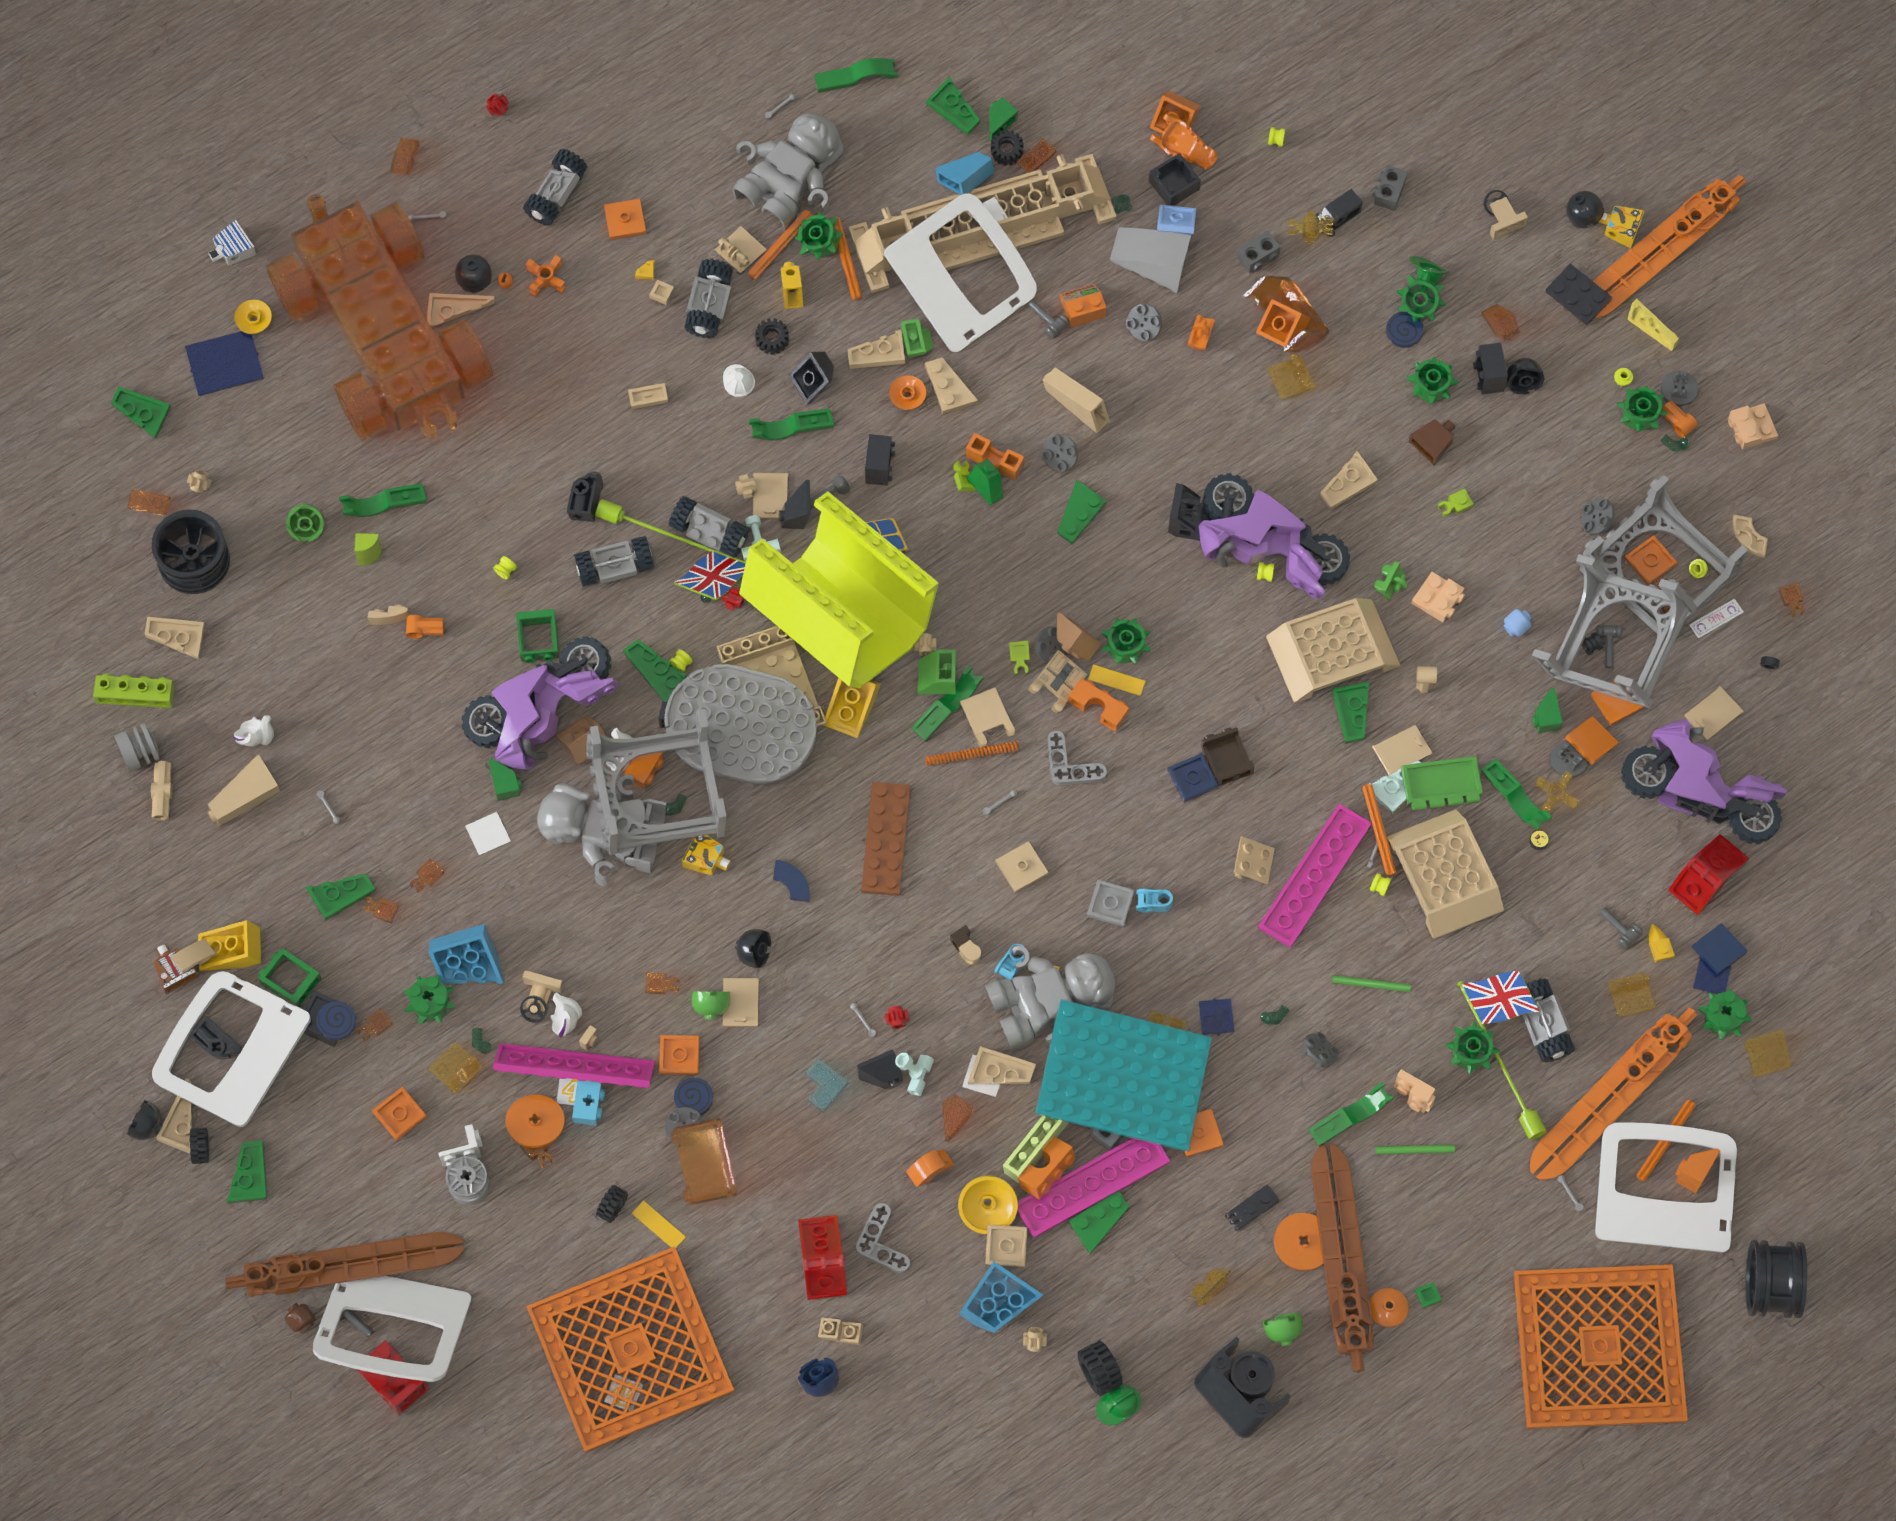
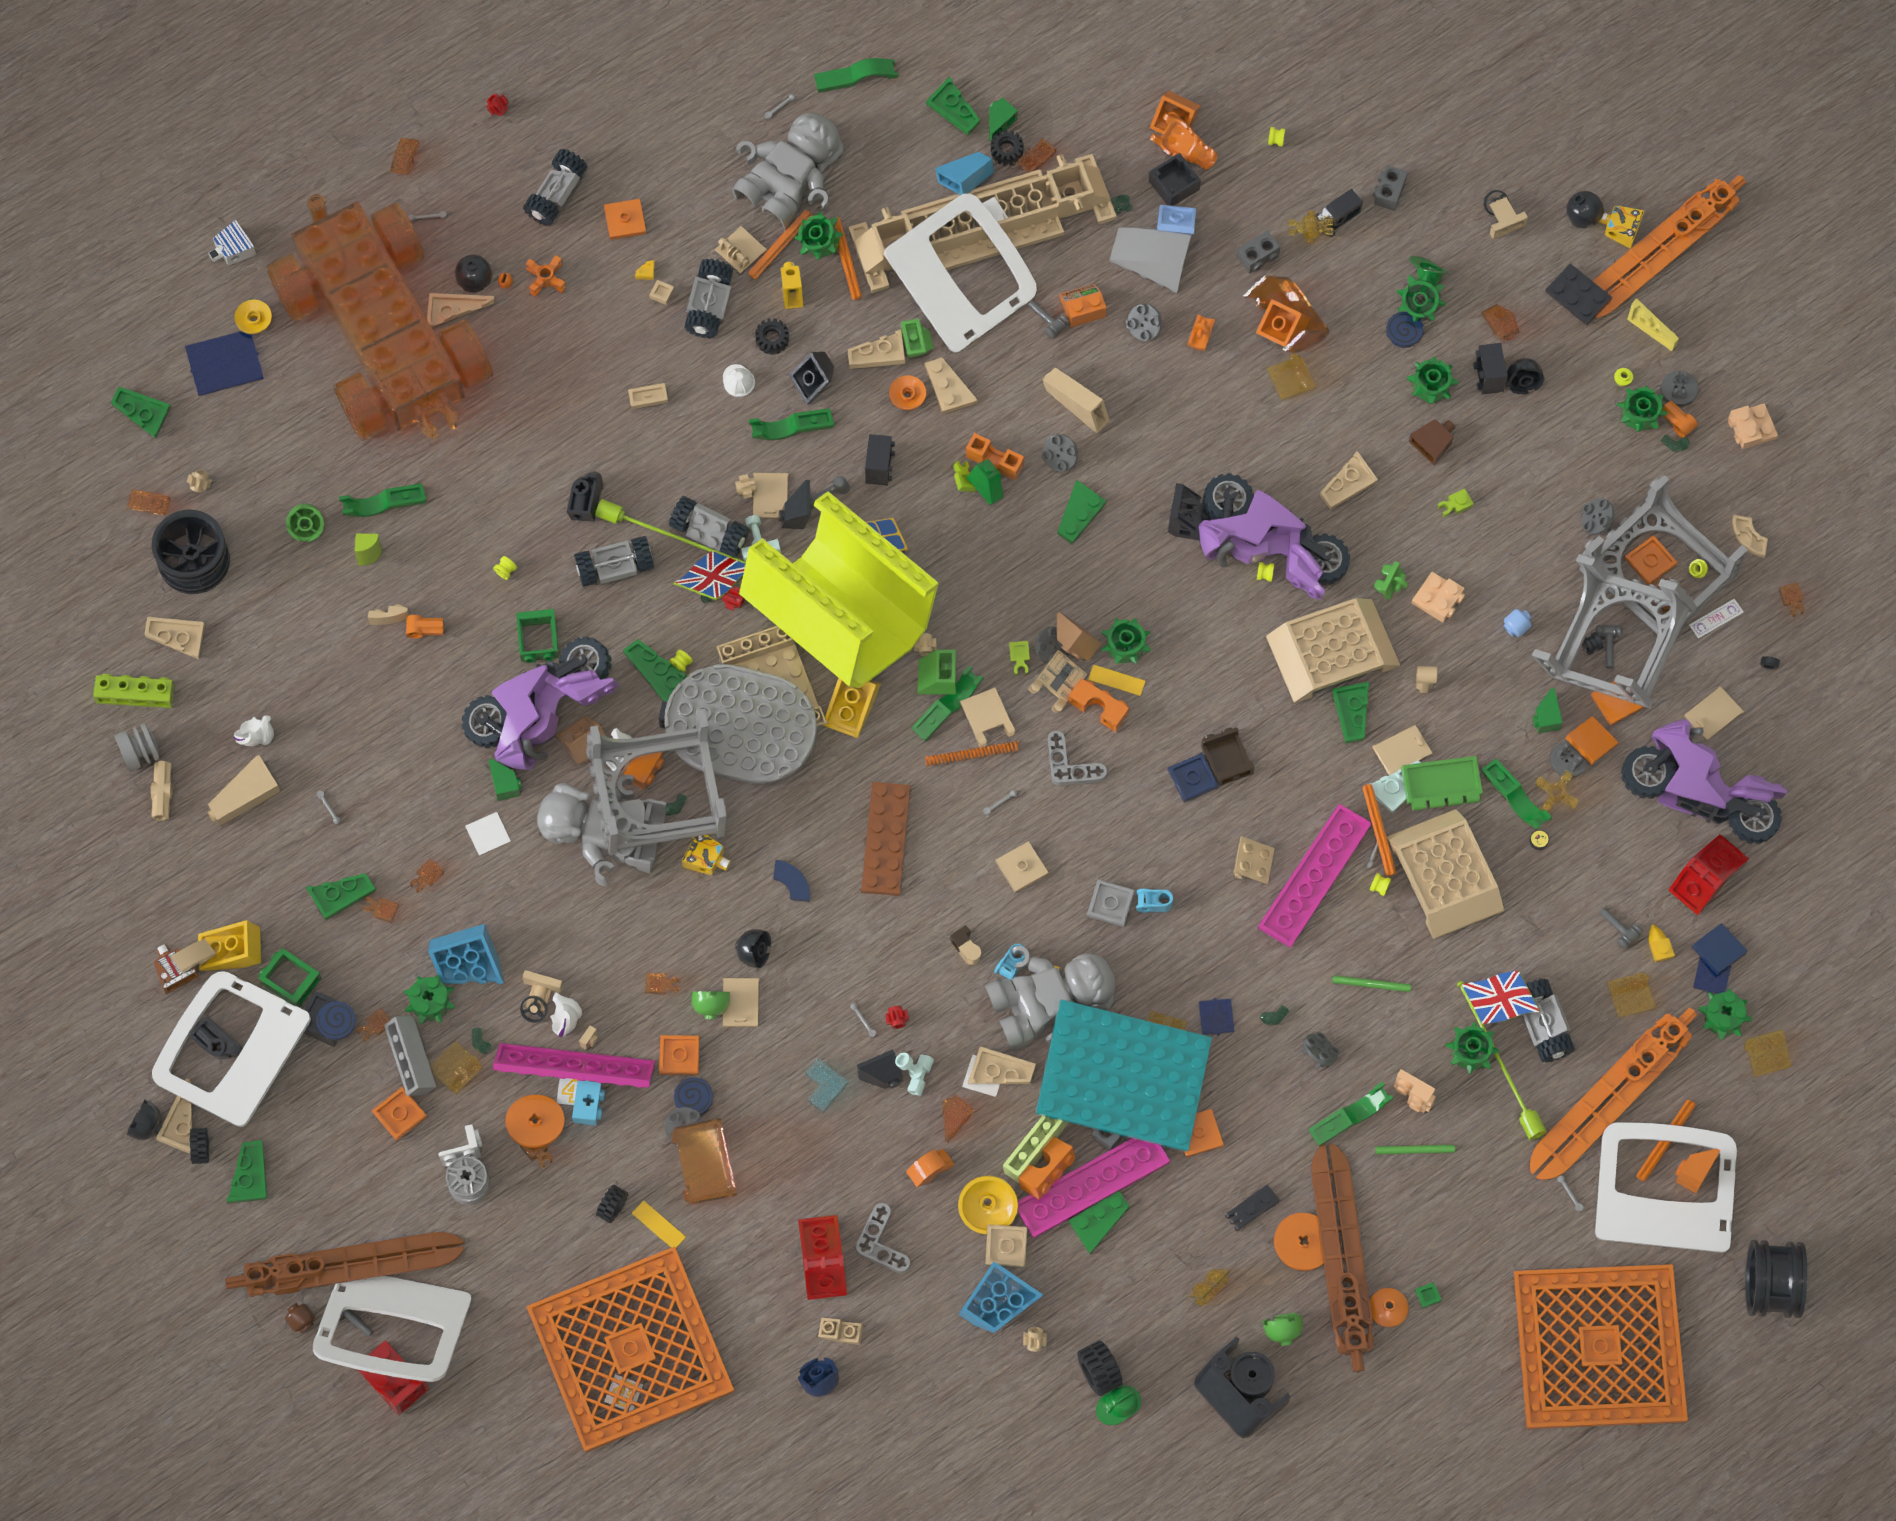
(410, 1056): none -> light grey brick

